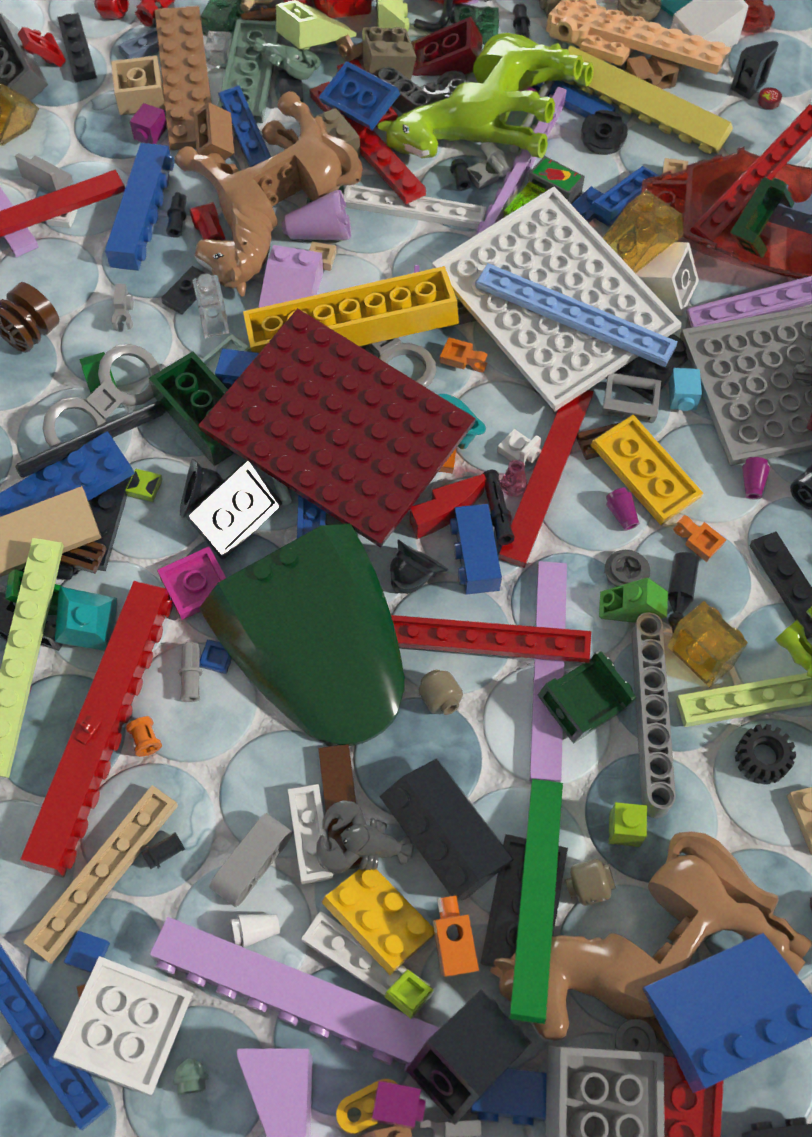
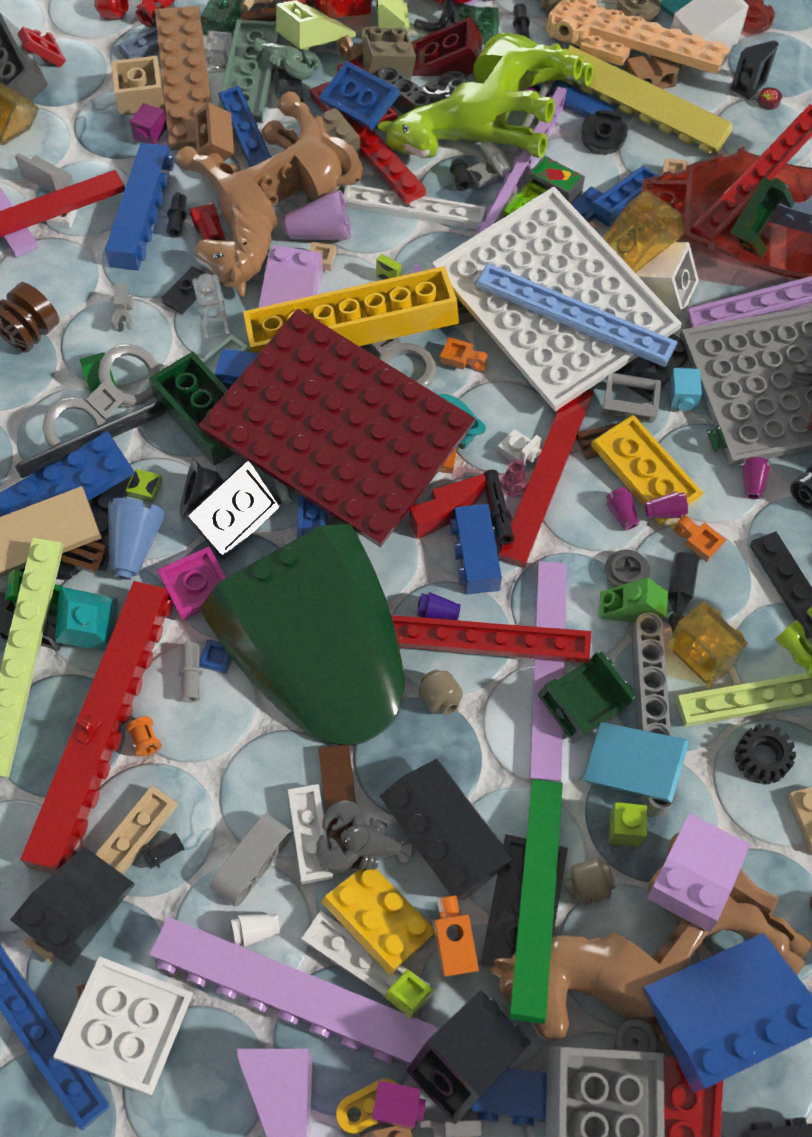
(73, 905): none -> black slope
(77, 47): black plate -> none
(86, 951): blue tile -> none
(131, 535): none -> medium blue cone
(190, 1077): sand green plate -> none
(387, 268): none -> lime tile
(412, 569): black piece -> none
(437, 607): none -> dark purple cone
(636, 761): none -> medium azure tile
(667, 506): none -> magenta cone
(699, 872): none -> lavender slope
(716, 438): none -> dark green bush

